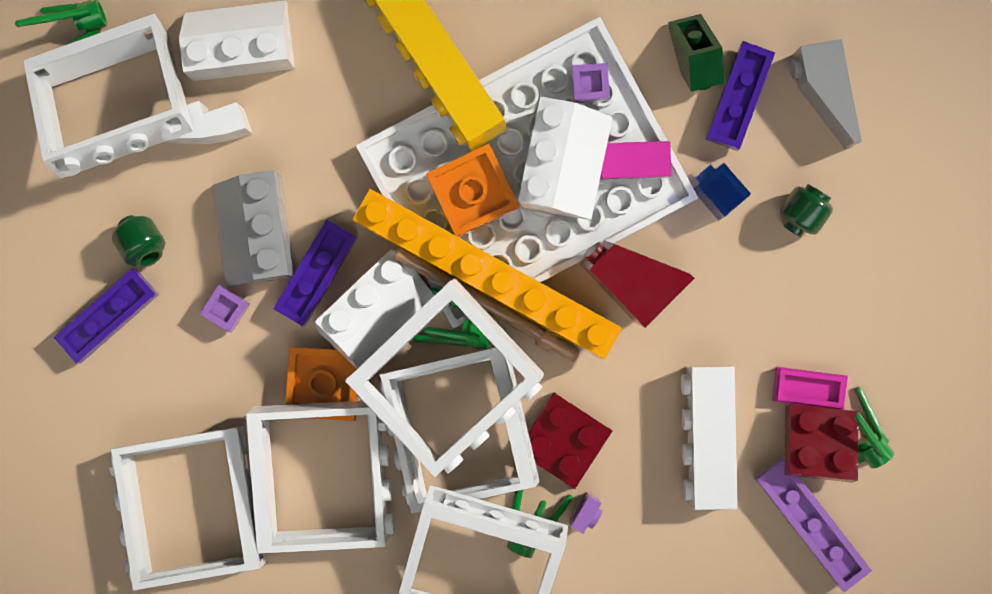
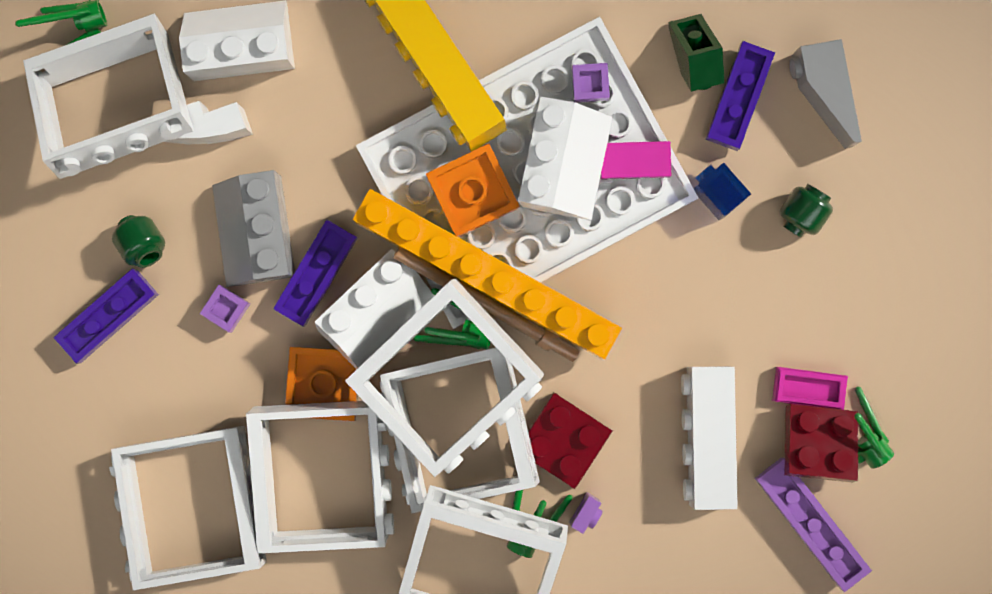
(635, 281): dark red slope -> none

